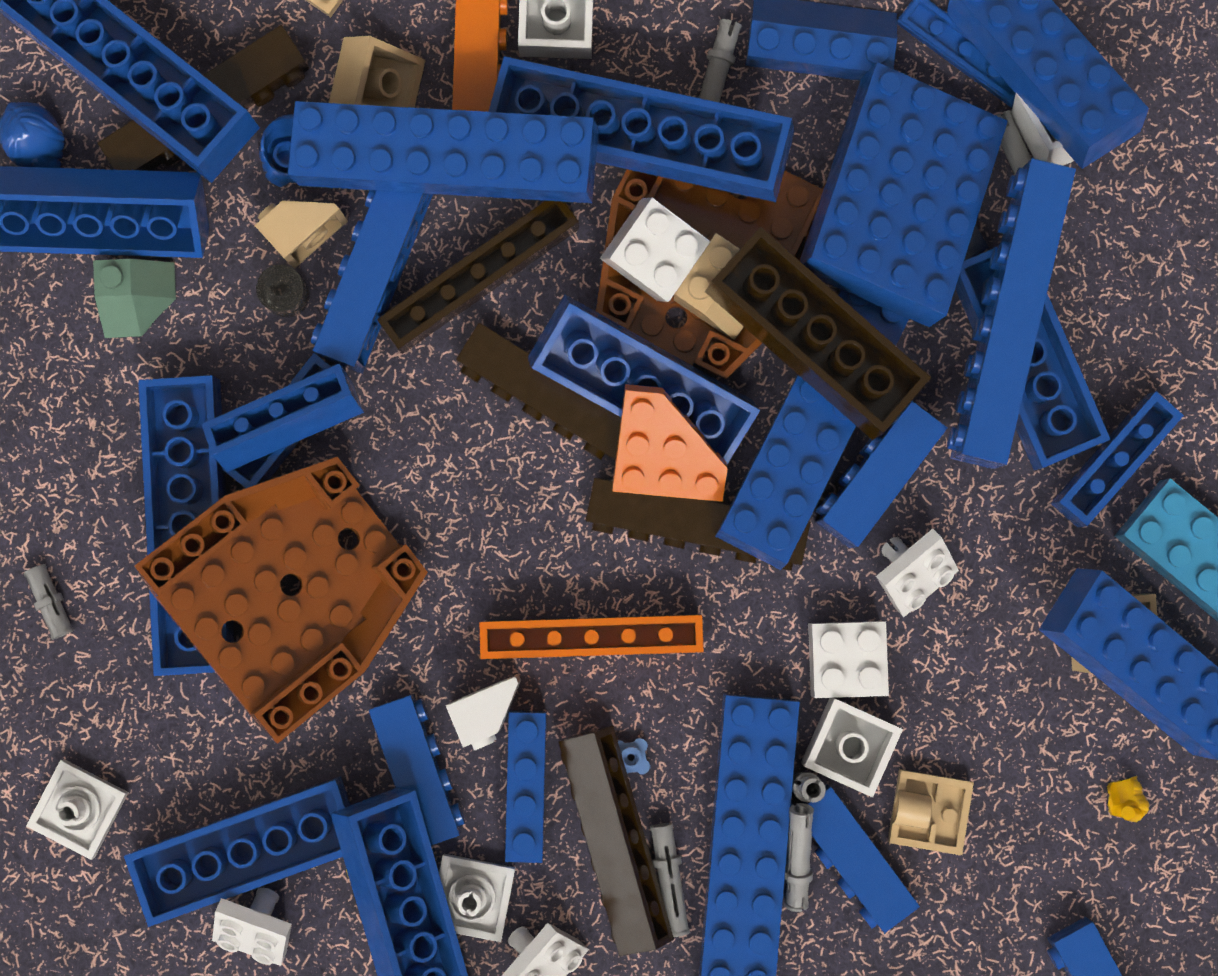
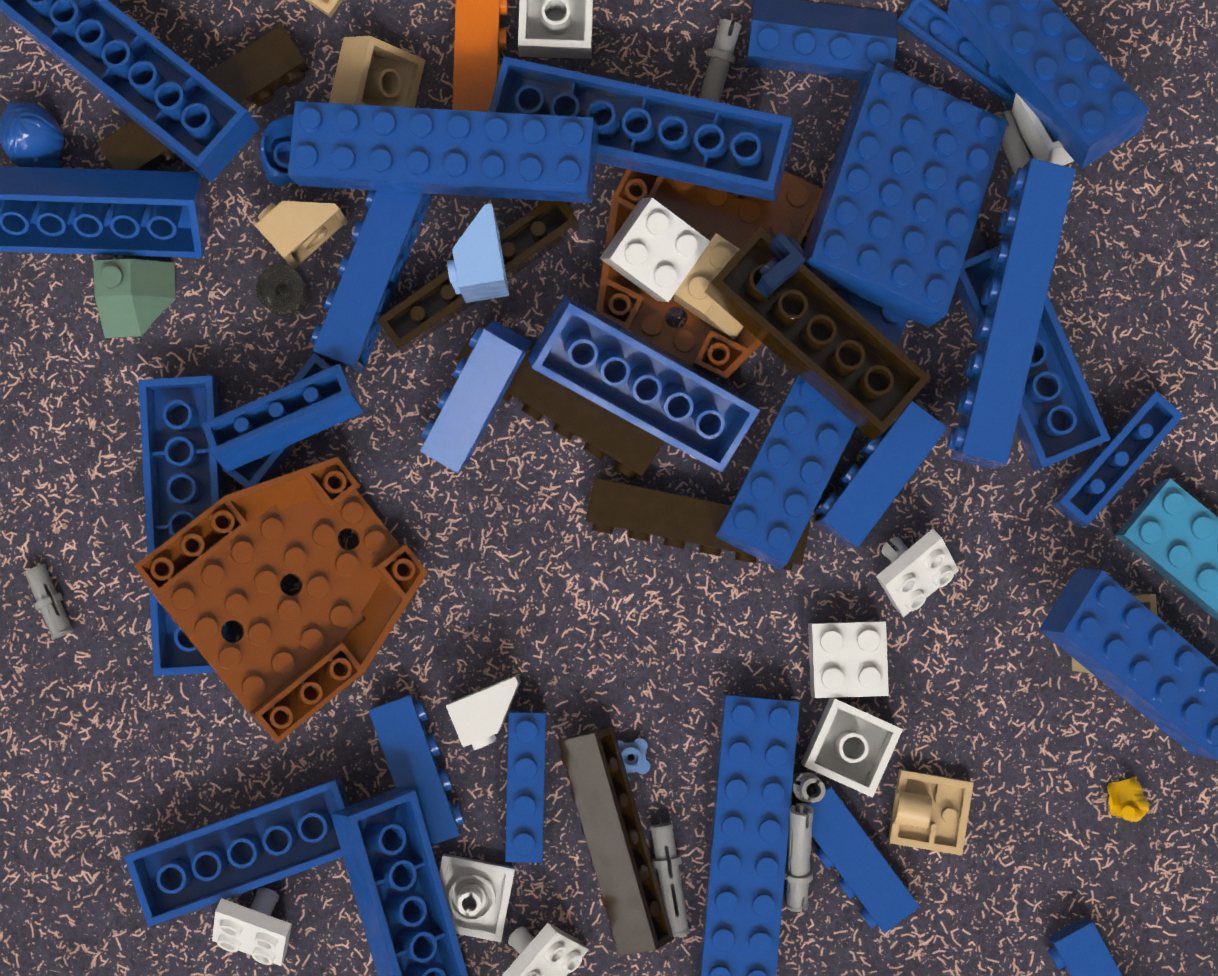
(77, 809): white plate -> none
(475, 396): none -> brick
(478, 260): none -> light blue slope
(591, 636): orange brick -> none
(664, 451): orange plate -> none
(778, 271): none -> dark blue bracket

